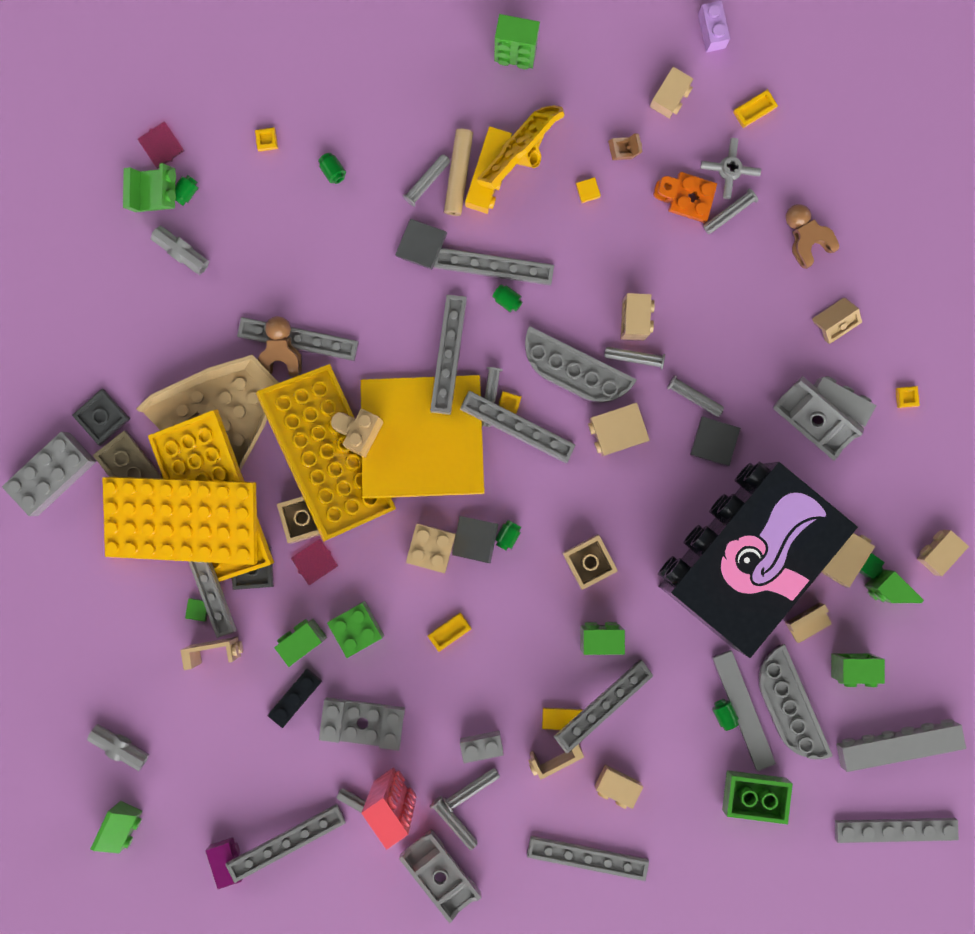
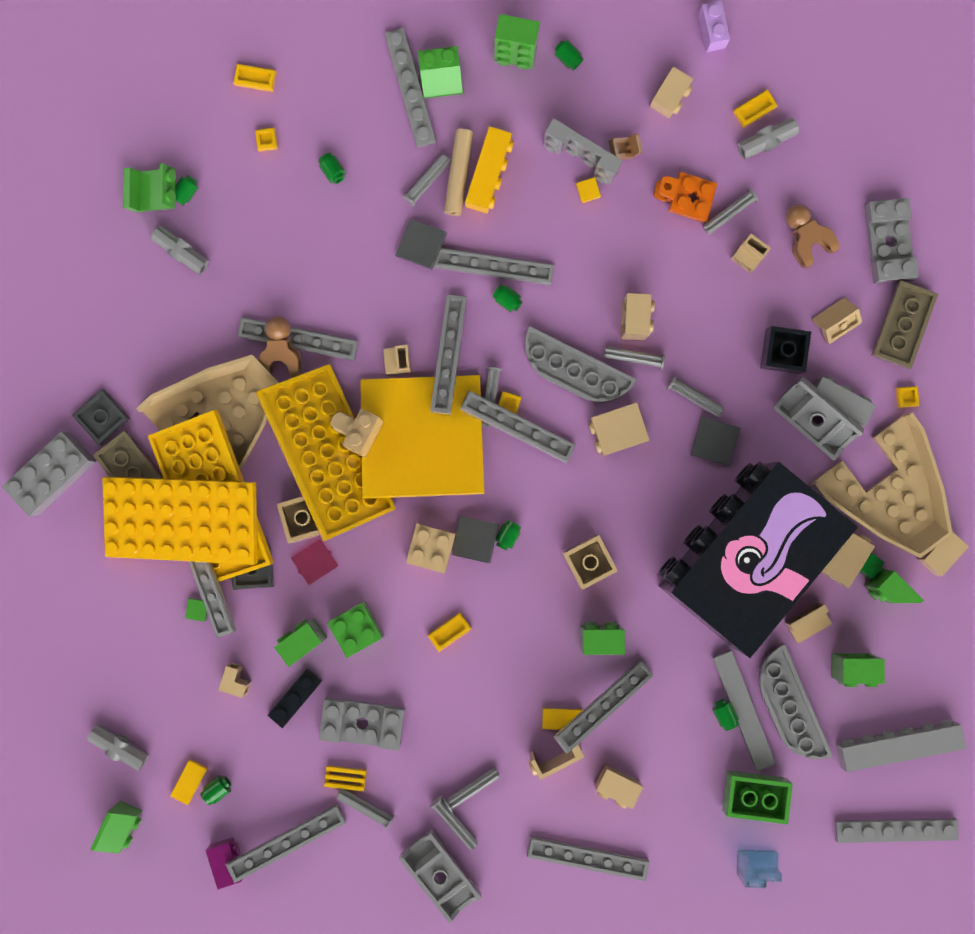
(160, 144): clear pink piece -> none
(189, 782): none -> yellow tile
(191, 654): tan panel -> none
(216, 790): none -> green brick
(232, 683): none -> tan piece
(254, 77): none -> yellow tile
(328, 776): none -> yellow tile
(390, 808): coral brick -> none
(397, 360): none -> tan piece
(410, 88): none -> light grey plate
(440, 72): none -> slope
(481, 746): light grey brick -> none
(522, 146): yellow piece -> none
(560, 136): none -> light grey piece
(568, 54): none -> green brick
(736, 166): light grey bar -> none
(750, 253): none -> tan piece
(757, 867): none -> clear light blue panel
(768, 138): none -> light grey piece
(785, 350): none -> black brick
(891, 220): none -> light grey piece
(904, 324): none -> dark tan plate
(904, 506): none -> tan piece

